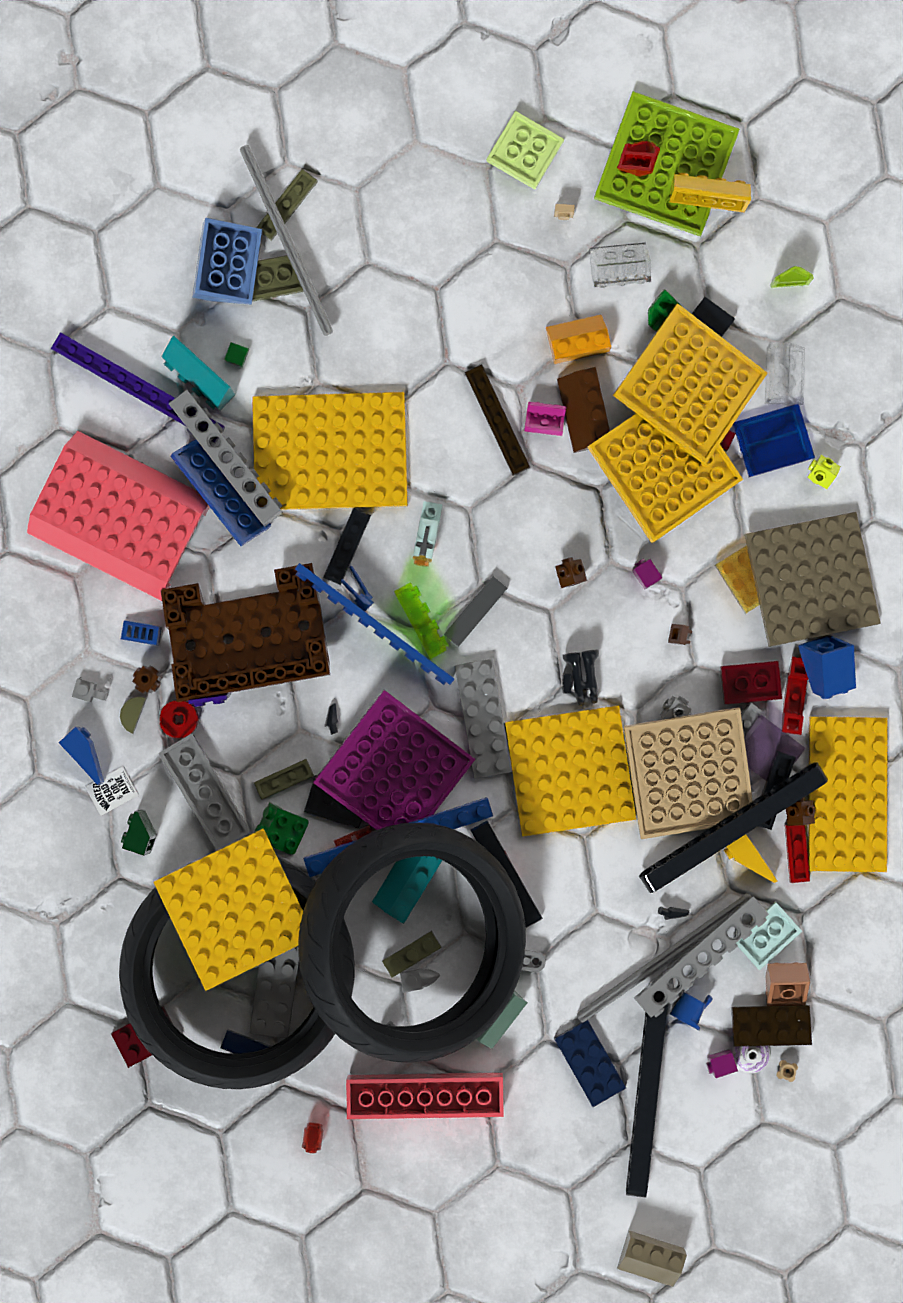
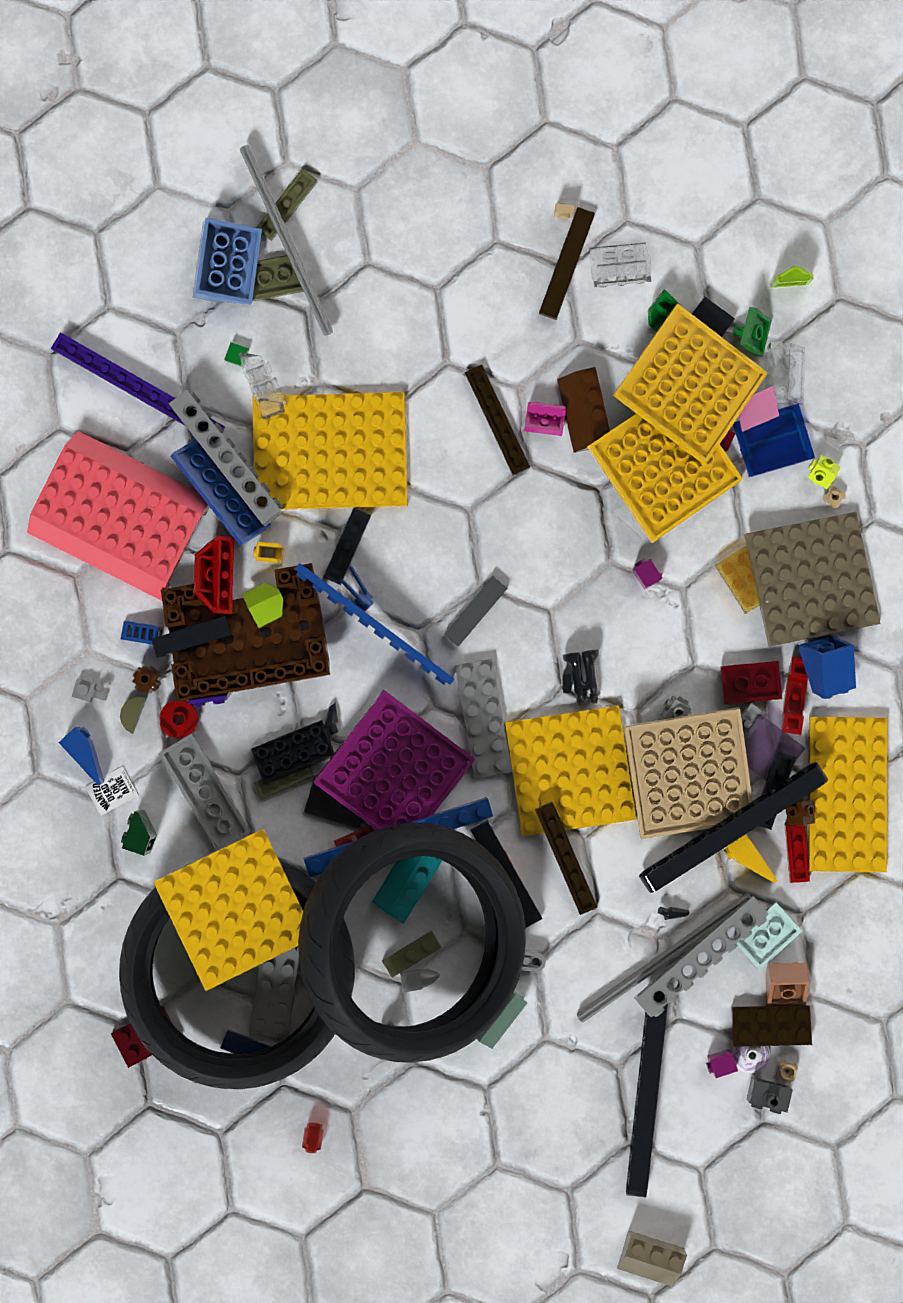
(191, 637): none -> black tile
(198, 374): teal slope -> none
(215, 574): none -> red wedge
(262, 385): none -> clear slope
(264, 604): none -> lime slope
(268, 552): none -> yellow window
(282, 828): green bracket -> none
(293, 752): none -> black tile
(418, 616): clear neon green brick -> none
(424, 1095): coral brick -> none
(427, 533): light aqua plate -> none
(525, 150): yellowish green plate -> none
(566, 263): none -> dark brown tile
(566, 858): none -> dark brown tile
(570, 572): reddish brown brick -> none
(578, 339): light orange slope -> none
(590, 1063): dark blue plate -> none
(639, 158): red slope -> none
(678, 634): reddish brown tile -> none
(686, 145): lime plate -> none
(690, 1009): blue hat -> none
(710, 193): yellow slope -> none
(754, 332): none -> green tile
(759, 409): none -> bright pink sticker
(769, 1095): none -> dark grey brick
(829, 499): none -> tan plate

